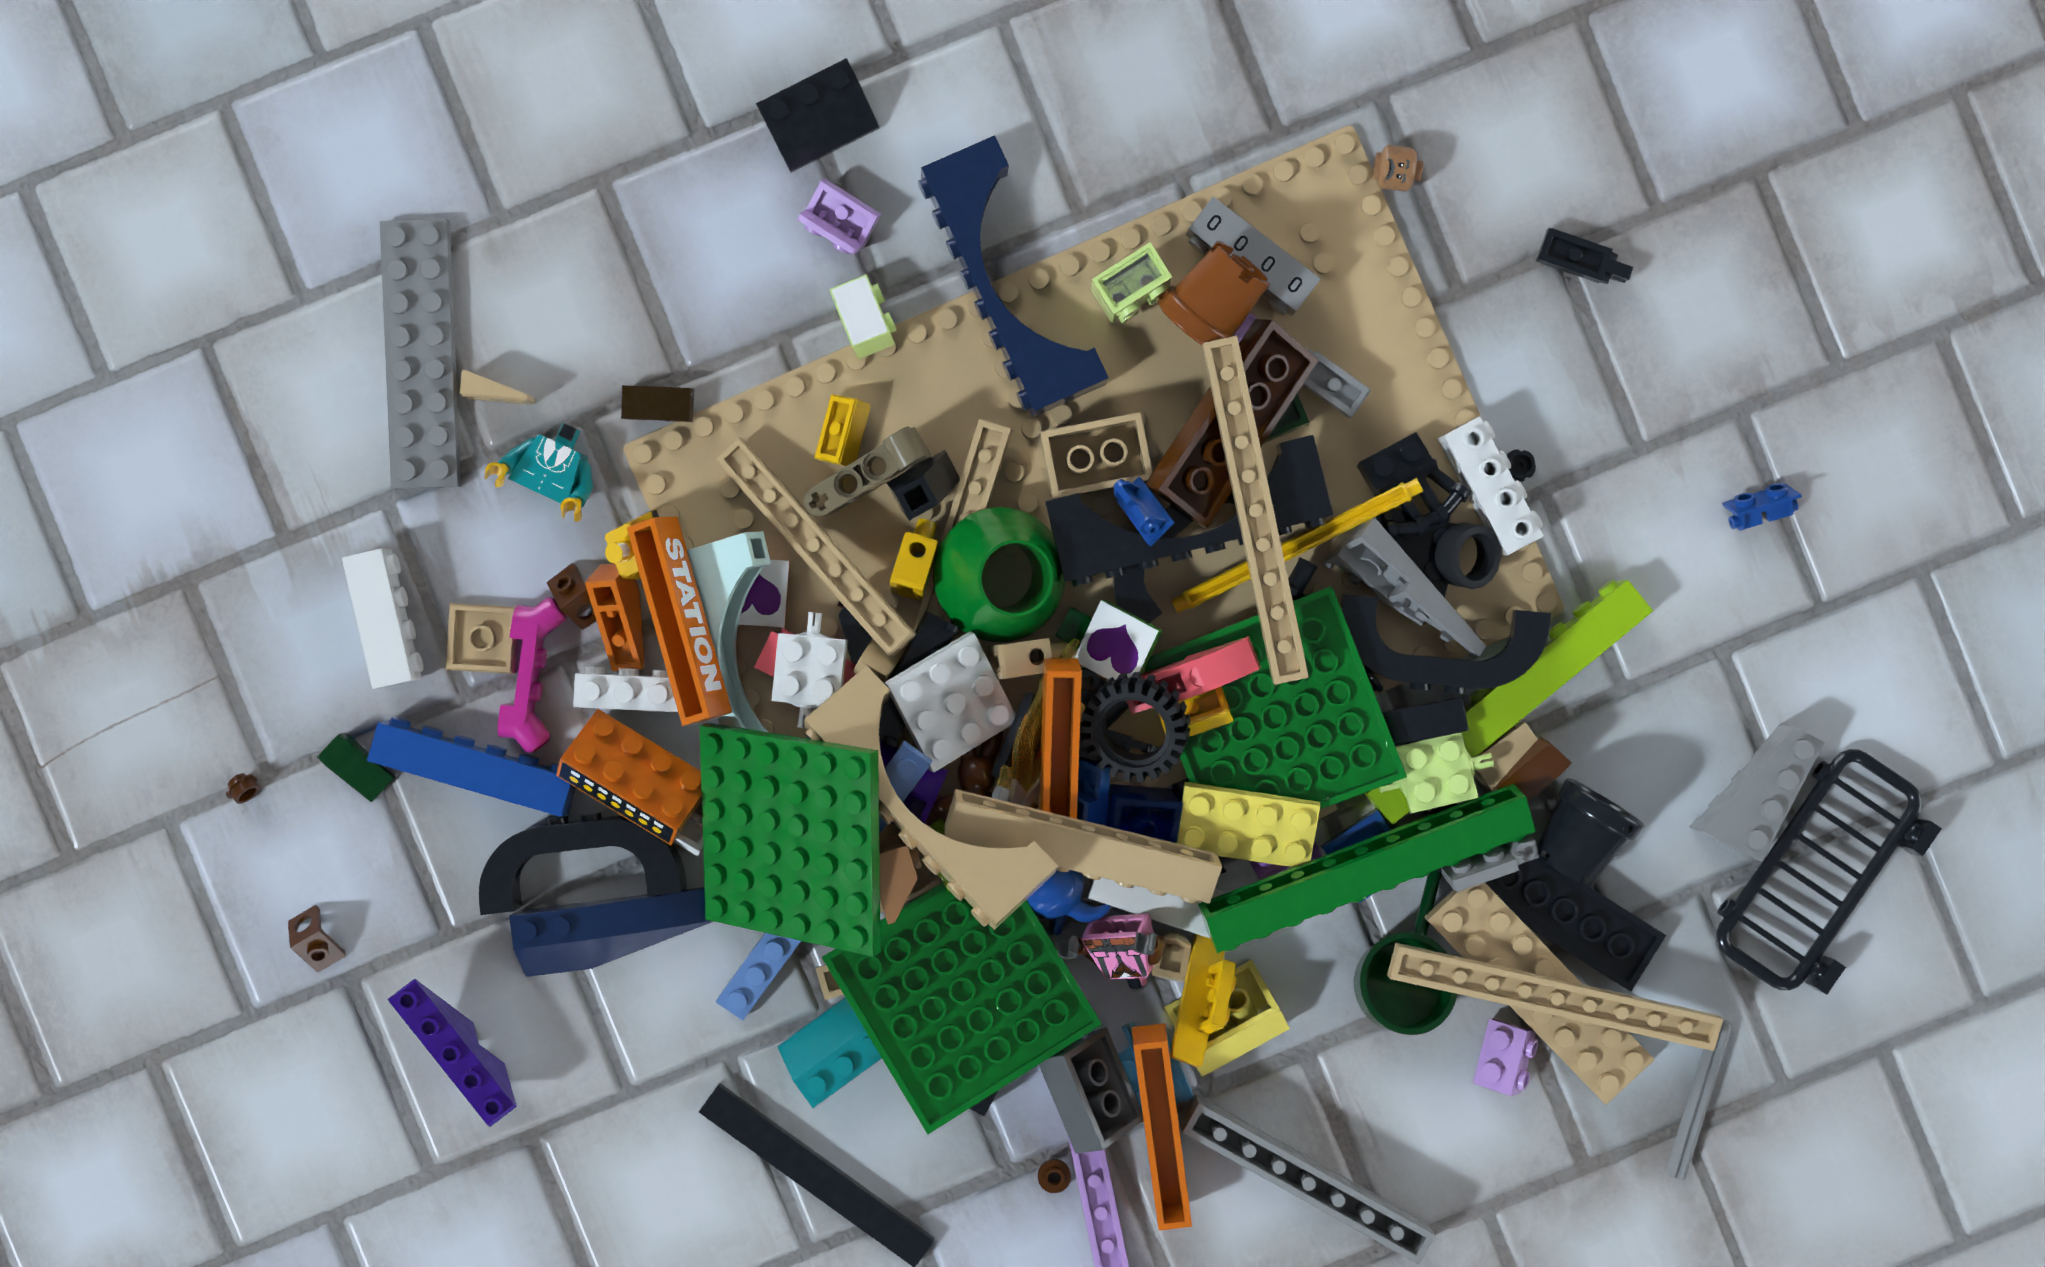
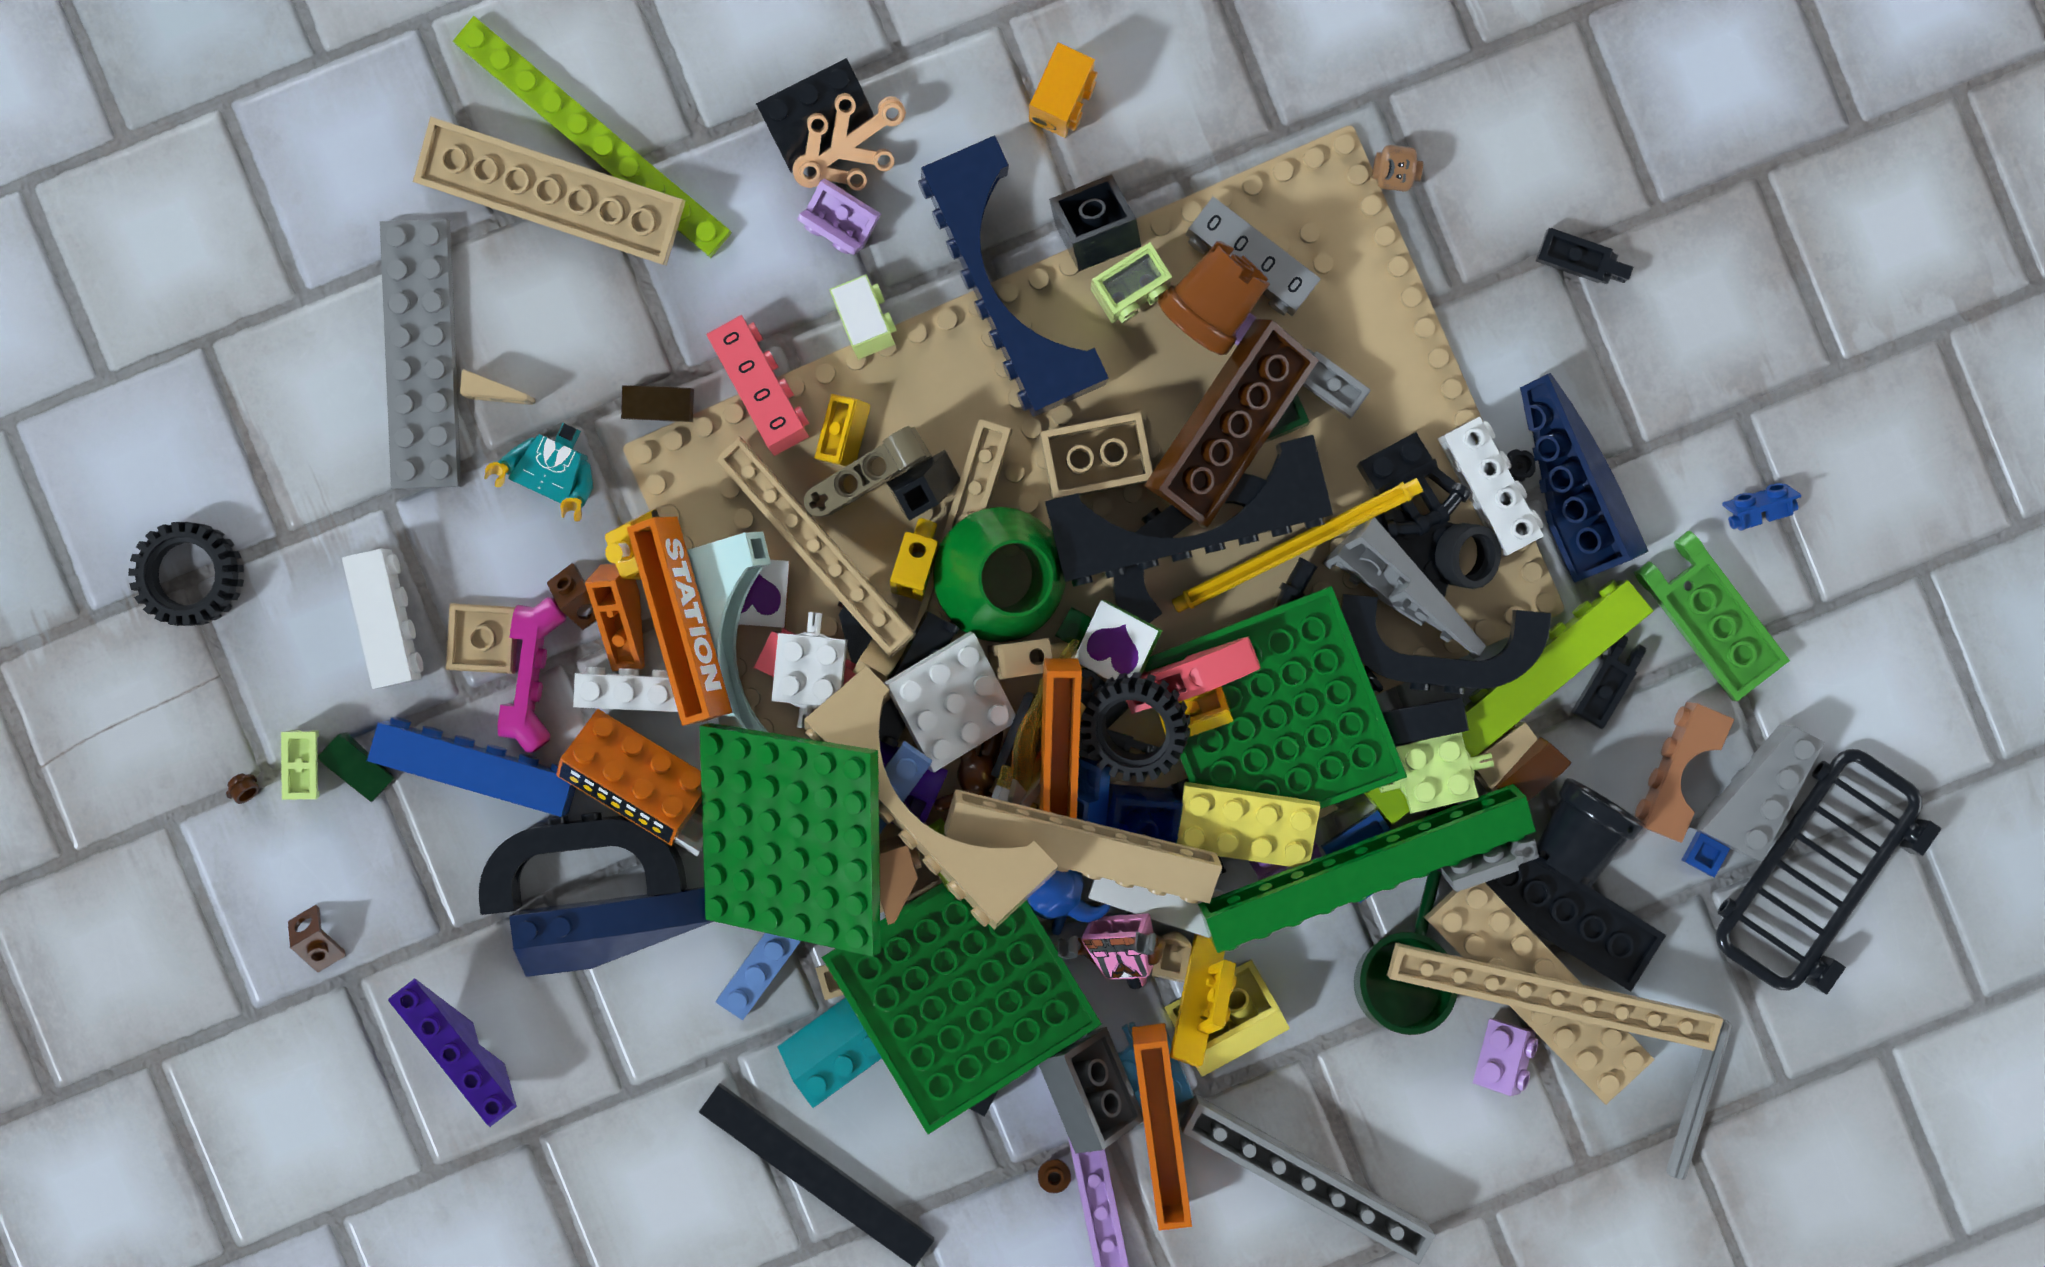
(148, 581): none -> black tyre
(299, 764): none -> yellowish green hinge
(549, 191): none -> tan plate
(584, 129): none -> lime plate
(758, 385): none -> coral brick
(844, 145): none -> light nougat plant
(1062, 89): none -> light orange brick
(1095, 222): none -> black brick
(1143, 509): blue hinge -> none
(1255, 510): tan plate -> none
(1580, 490): none -> dark blue wedge
(1608, 684): none -> black hinge
(1695, 732): none -> nougat arch
(1705, 854): none -> blue tile
(1715, 620): none -> bright green hinge

